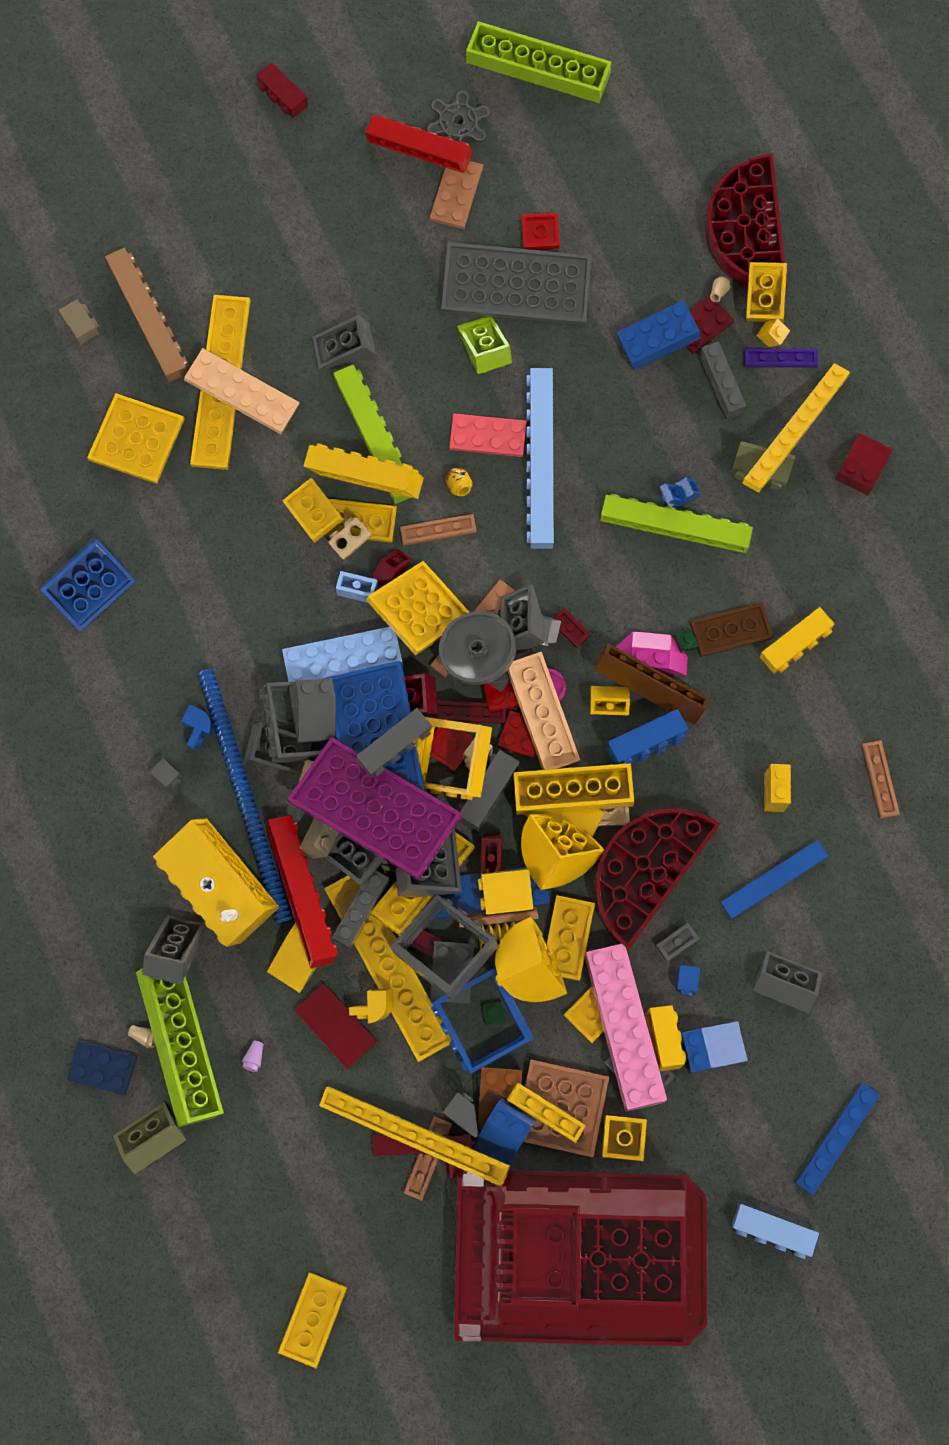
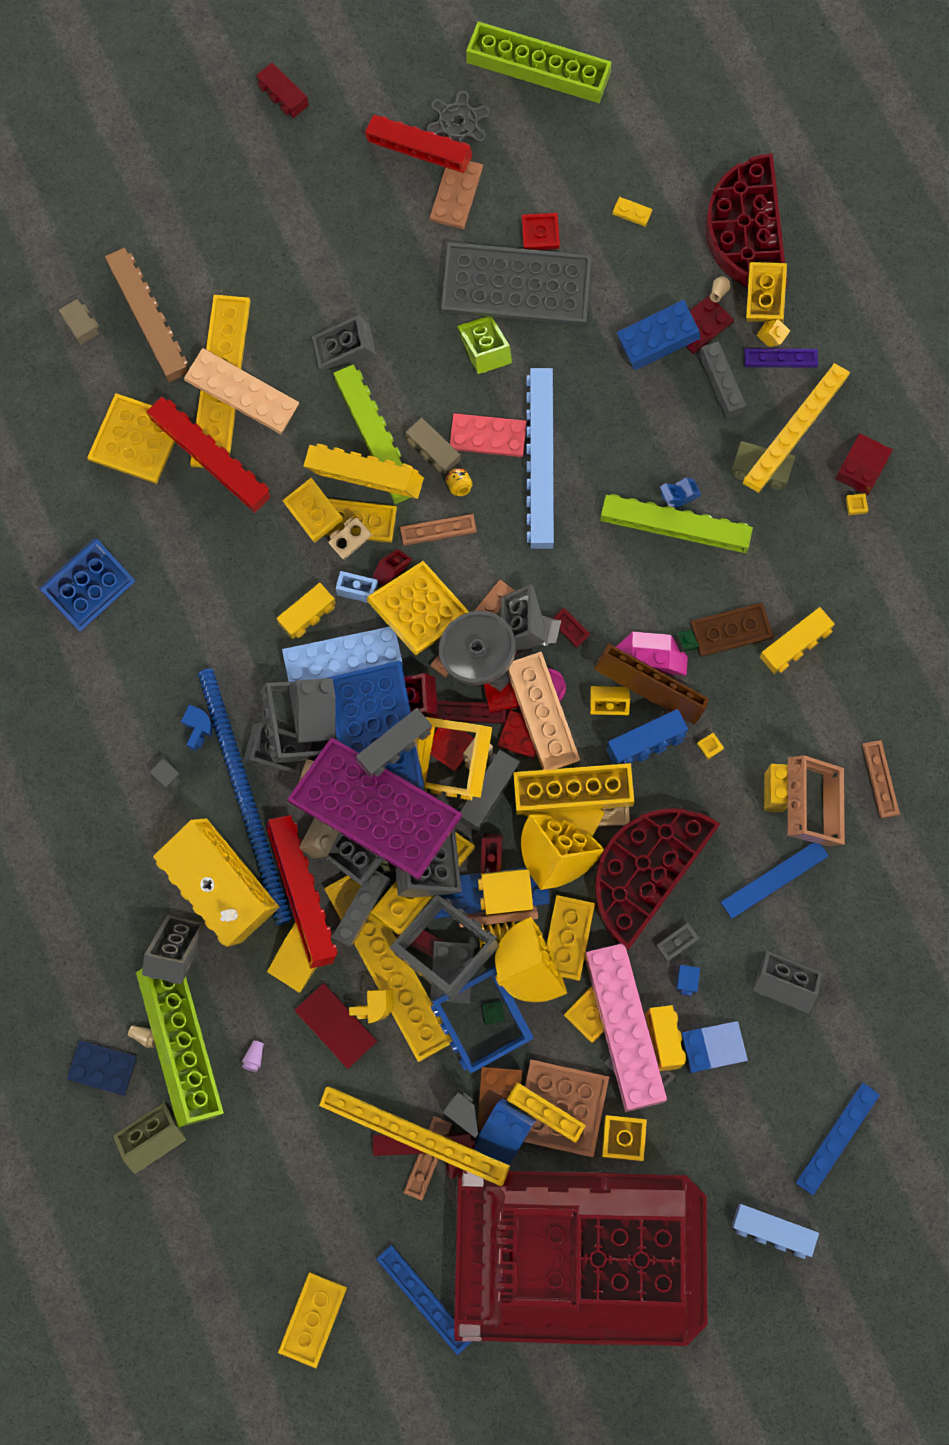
(208, 454): none -> red brick
(306, 611): none -> yellow brick
(421, 1297): none -> blue tile
(432, 446): none -> dark tan brick
(632, 211): none -> yellow plate
(710, 746): none -> yellow plate
(832, 800): none -> nougat window
(856, 504): none -> yellow plate

